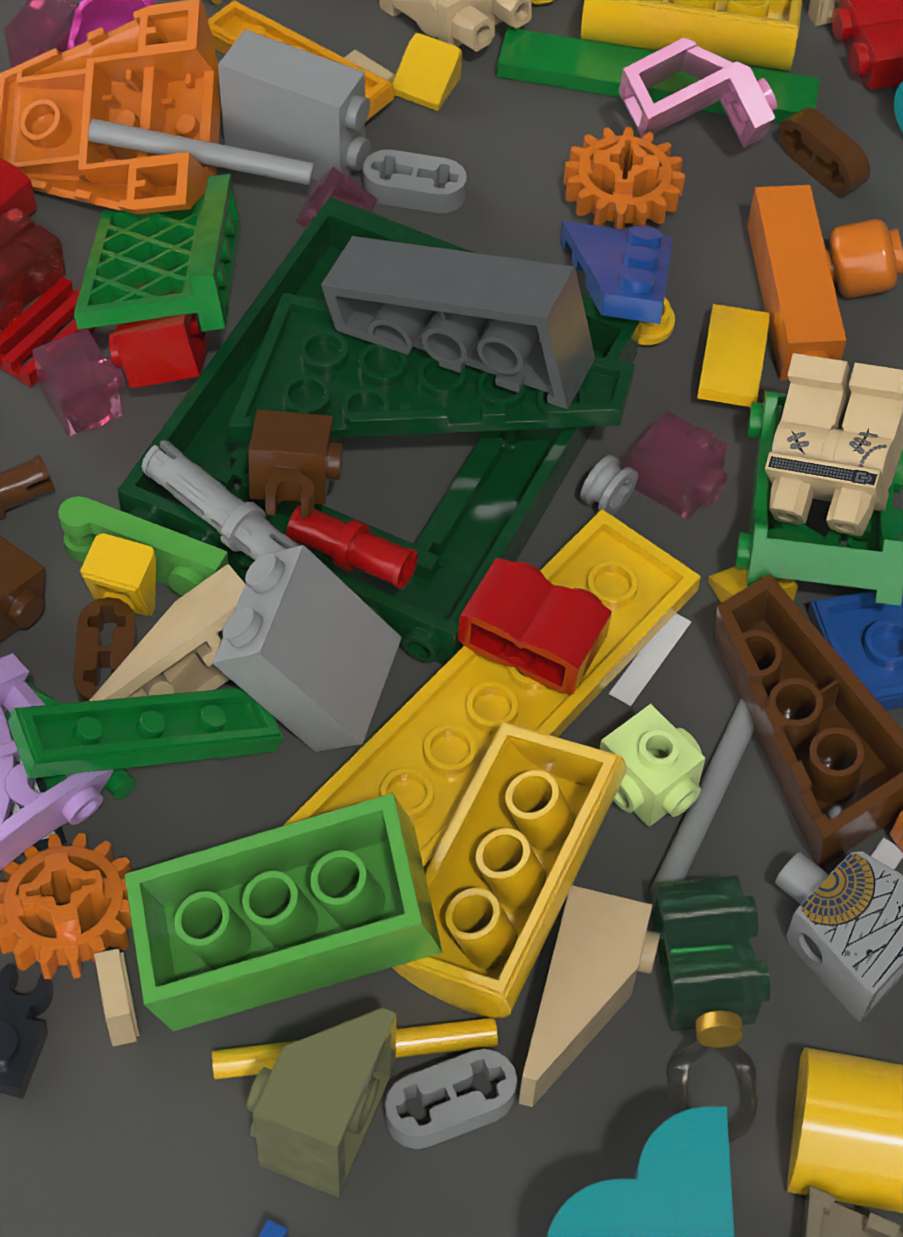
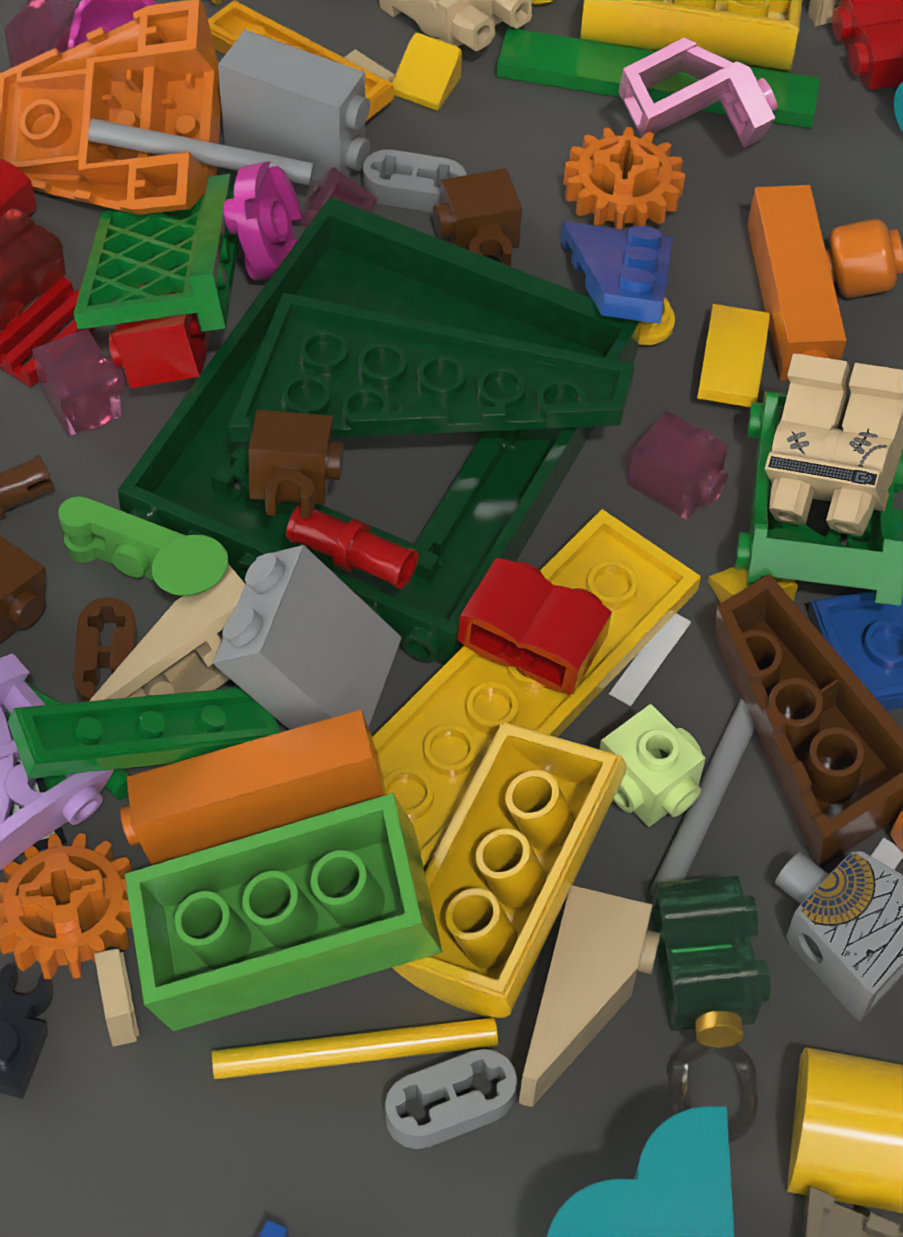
(122, 571): yellow slope -> none
(189, 565): none -> bright green sticker
(239, 522): light grey pin -> none
(252, 787): none -> orange brick
(263, 217): none -> dark pink plate
(323, 1100): olive slope -> none
(466, 310): dark grey wedge -> none
(480, 213): none -> reddish brown brick
(609, 484): light grey bush -> none
(824, 151): reddish brown beam -> none

